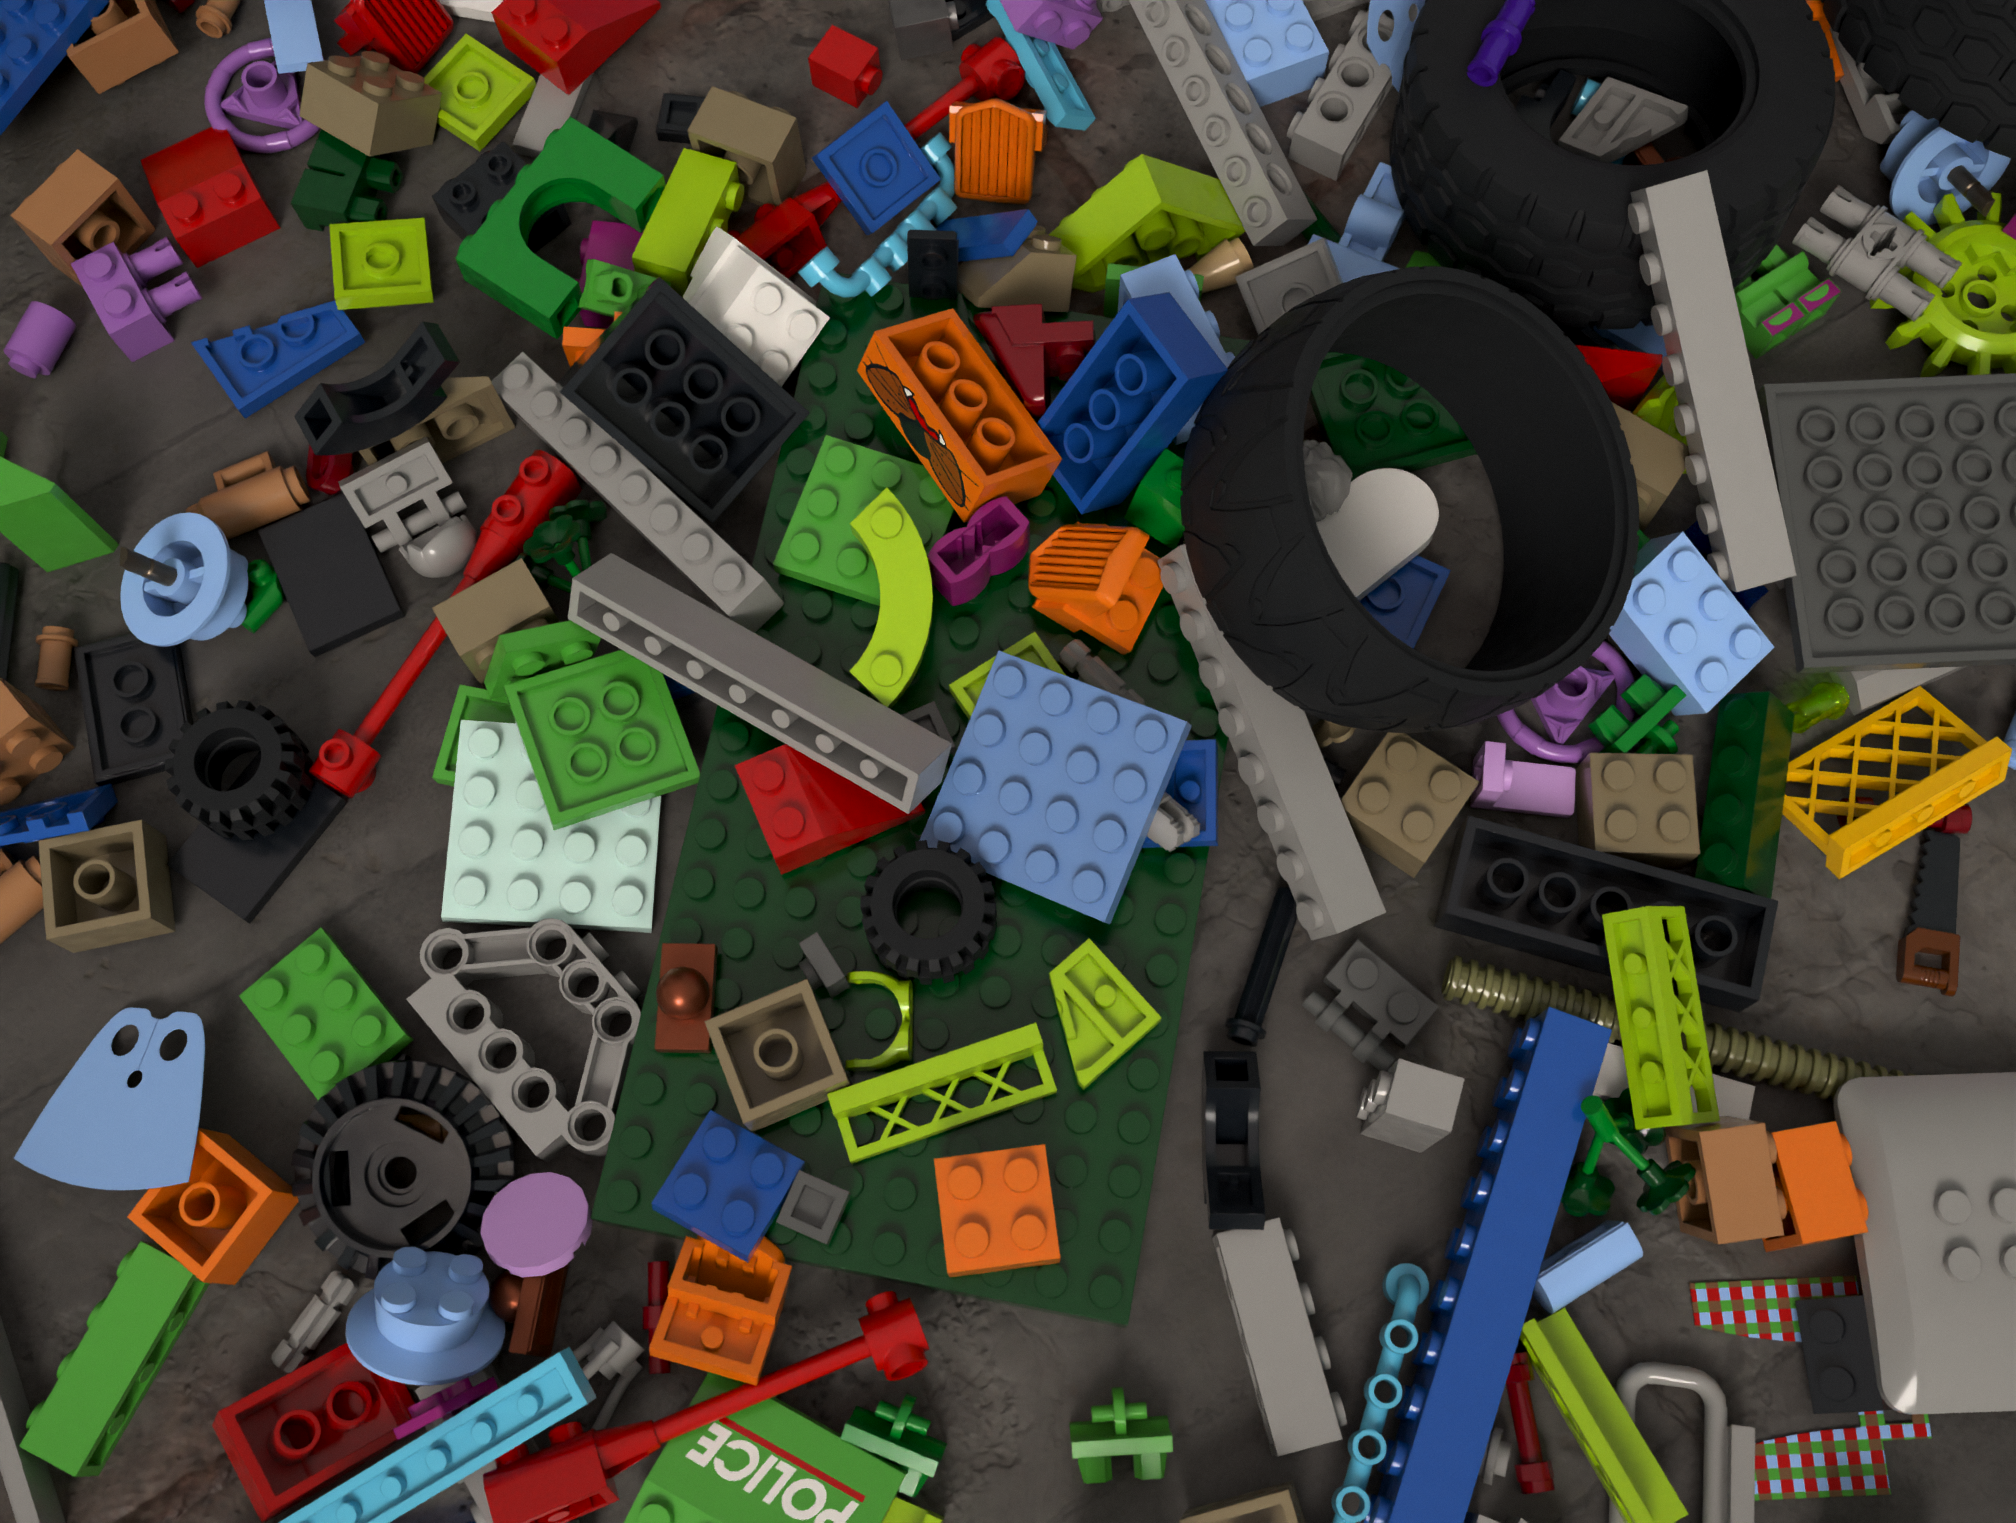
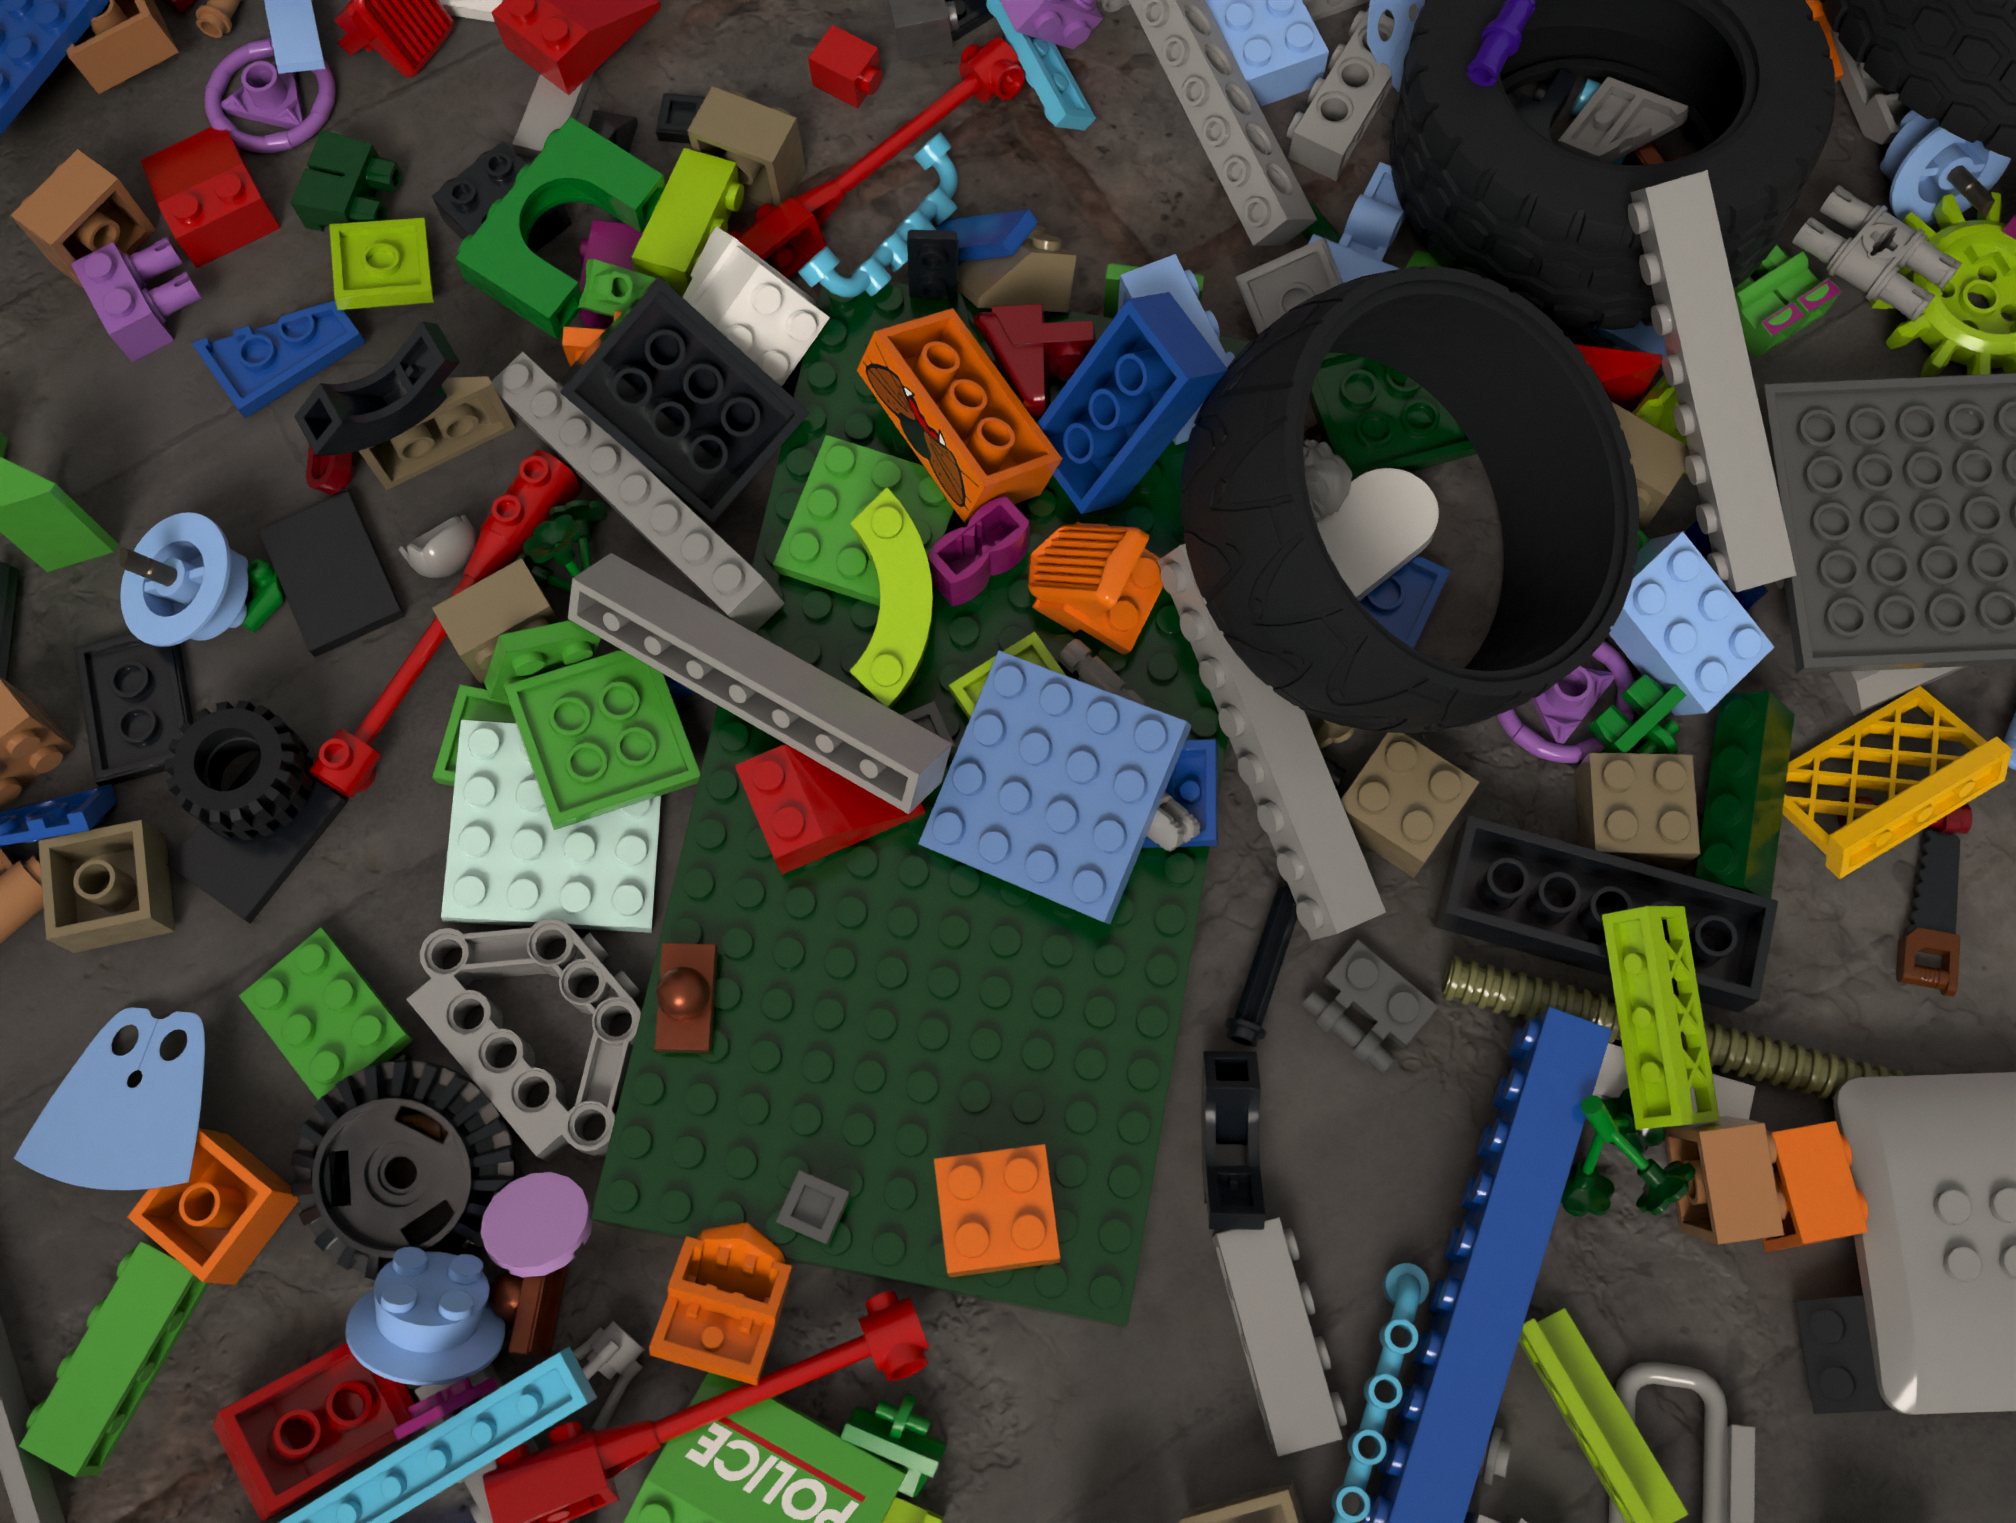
(39, 340): medium lavender brick -> none
(55, 657): medium nougat pin -> none
(252, 495): medium nougat piece -> none
(314, 1322): light grey axle -> none
(370, 103): dark tan brick -> none
(397, 483): light grey plate -> none
(478, 91): lime plate -> none
(657, 1295): dark red bar -> none
(728, 1186): blue plate -> none
(777, 1055): dark tan brick -> none
(821, 967): dark grey plate -> none
(876, 168): blue plate -> none
(902, 1046): lime cap -> none
(917, 871): black tyre -> none
(936, 1073): lime fence -> none
(995, 150): orange piece -> none
(1098, 1011): lime wing -> none
(1120, 1431): bright green hips -> none
(1145, 217): lime brick -> none
(1157, 501): green head -> none
(1223, 264): tan cone -> none
(1410, 1105): light grey brick -> none
(1521, 785): lavender bracket -> none
(1533, 1472): dark red bar -> none
(1585, 1264): light blue brick -> none
(1814, 1462): piece -> none
(1823, 703): clear neon green pin -> none

